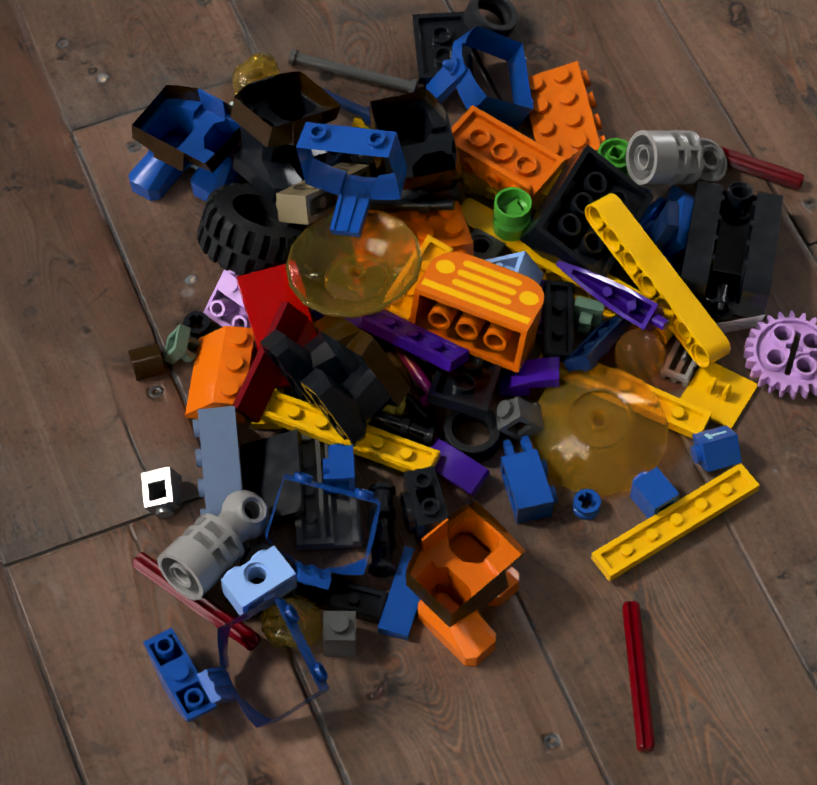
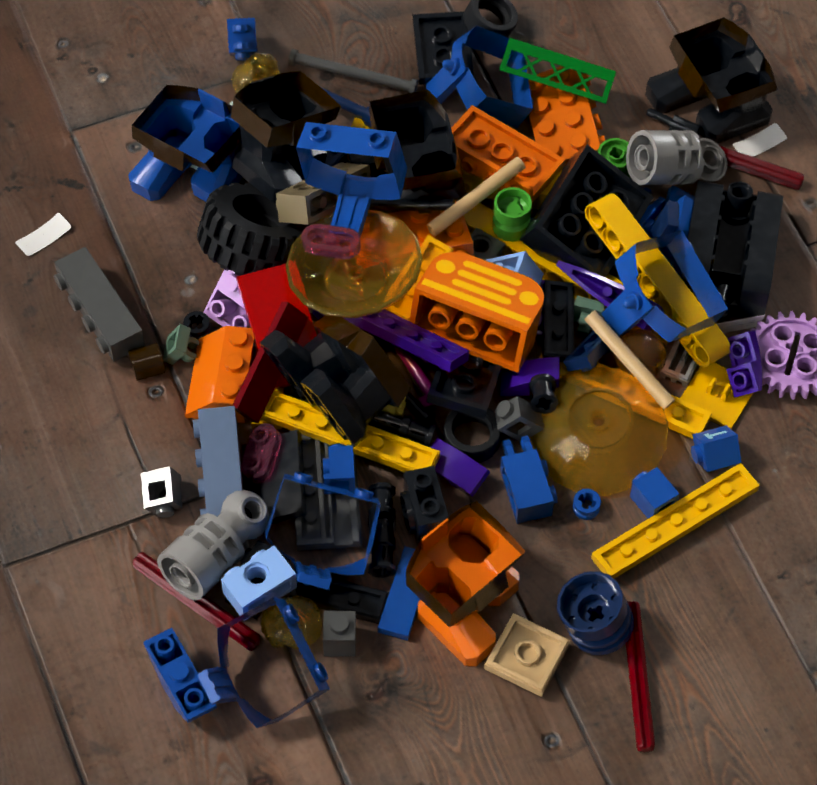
(44, 235): none -> white sticker
(98, 303): none -> dark grey brick
(242, 38): none -> blue hinge
(262, 451): none -> clear pink plate
(335, 241): none -> clear pink plate
(475, 196): none -> tan piece
(527, 654): none -> tan plate
(543, 389): none -> black bush
(561, 60): none -> green fence
(595, 613): none -> dark blue wheel
(629, 359): none -> tan piece
(633, 306): none -> blue piece
(675, 123): none -> black axle
(720, 65): none -> black piece
(746, 368): none -> dark purple slope
(761, 141): none -> white sticker

